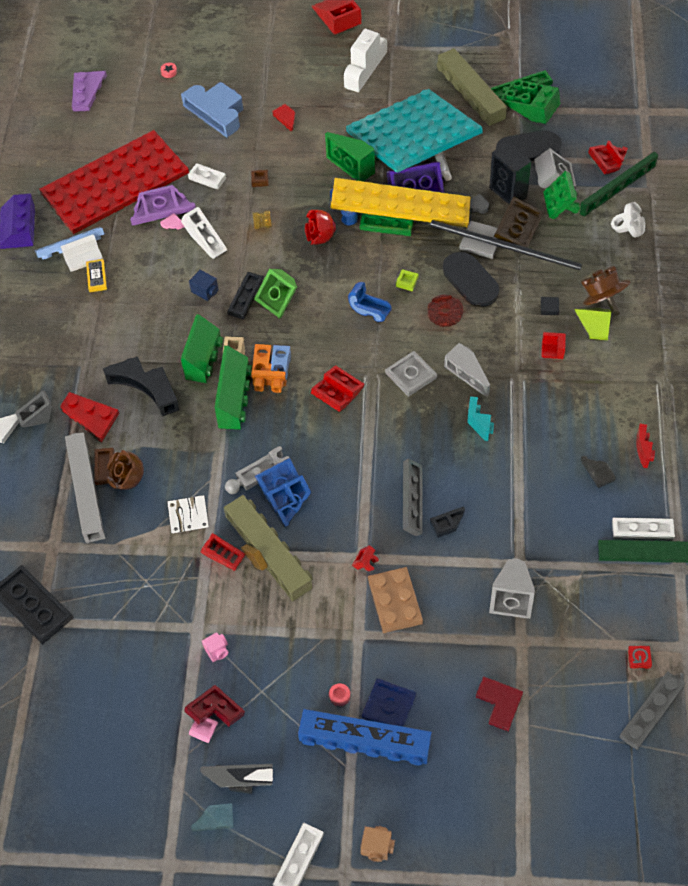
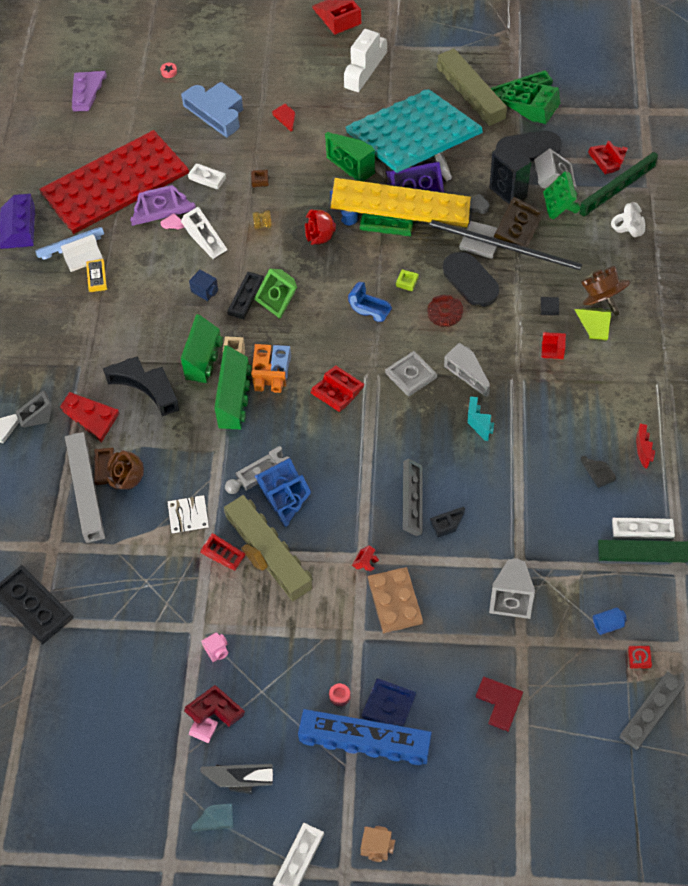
(609, 620): none -> blue brick

